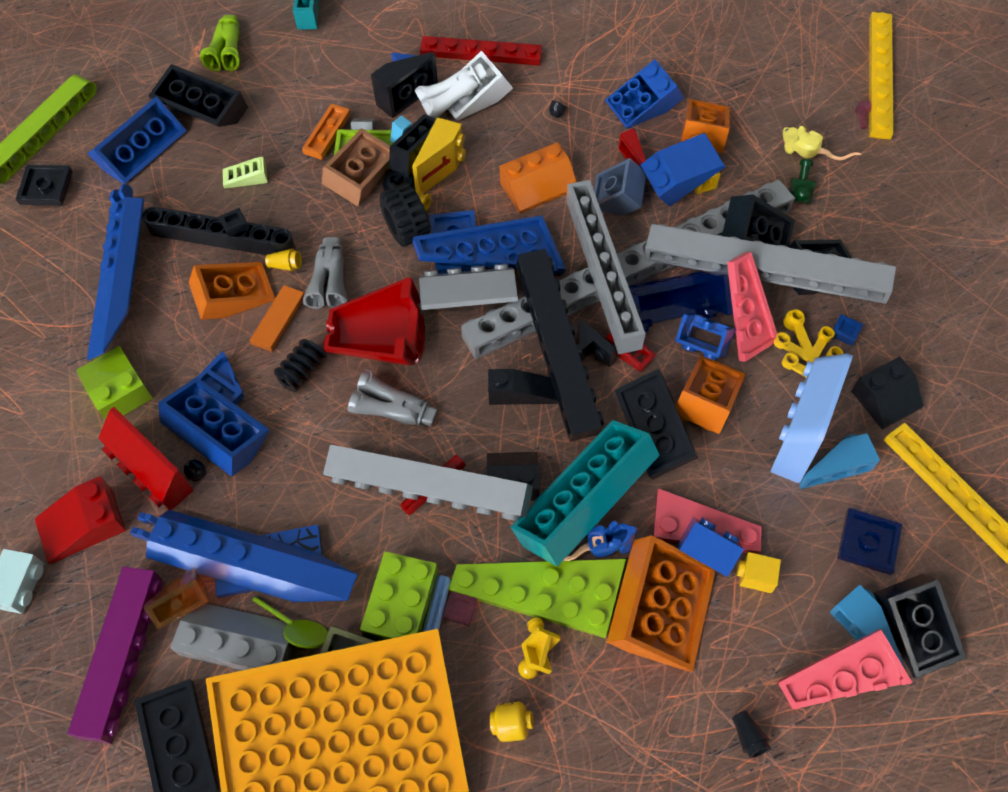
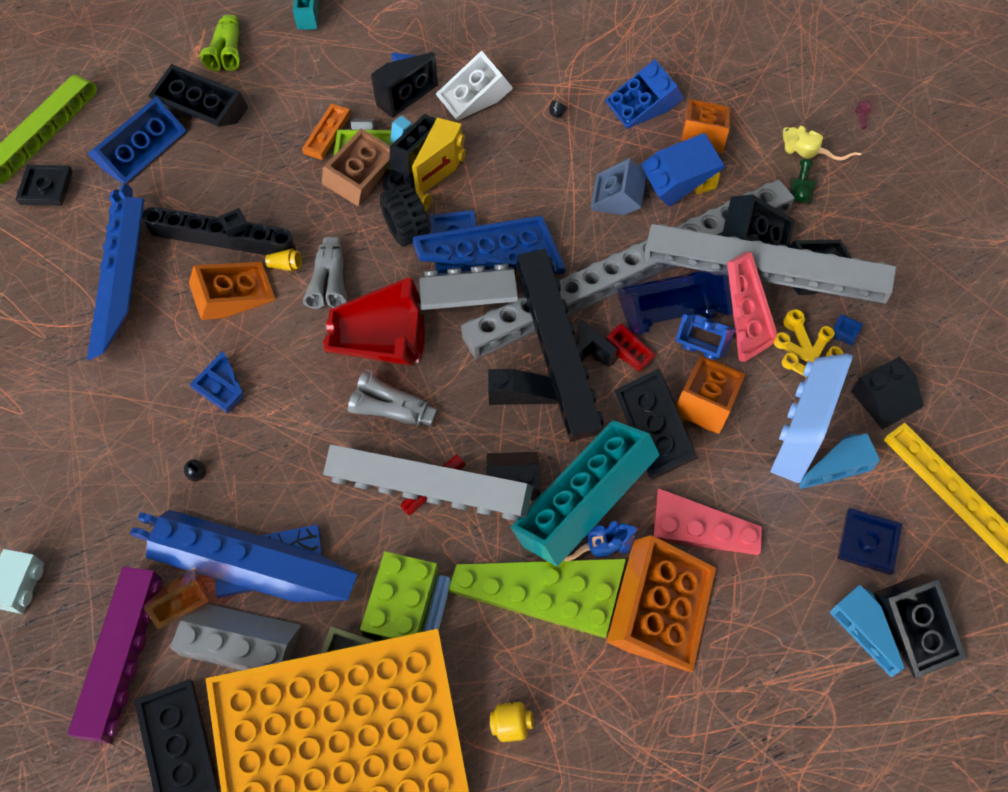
(79, 520): red slope -> none
(113, 383): lime slope -> none
(144, 461): red slope -> none
(213, 425): blue slope -> none
(256, 174): yellowish green slope -> none
(277, 318): orange tile -> none
(297, 364): black piece -> none
(298, 632): lime piece -> none
(442, 95): white piece -> none
(460, 608): clear pink tile -> none
(495, 51): red plate -> none
(536, 650): yellow piece -> none
(537, 177): orange slope -> none
(605, 268): light grey brick -> none
(630, 146): red slope -> none
(711, 546): blue brick -> none
(751, 737): black cone -> none
(759, 572): yellow brick -> none
(851, 670): coral wing -> none
(880, 76): yellow plate -> none

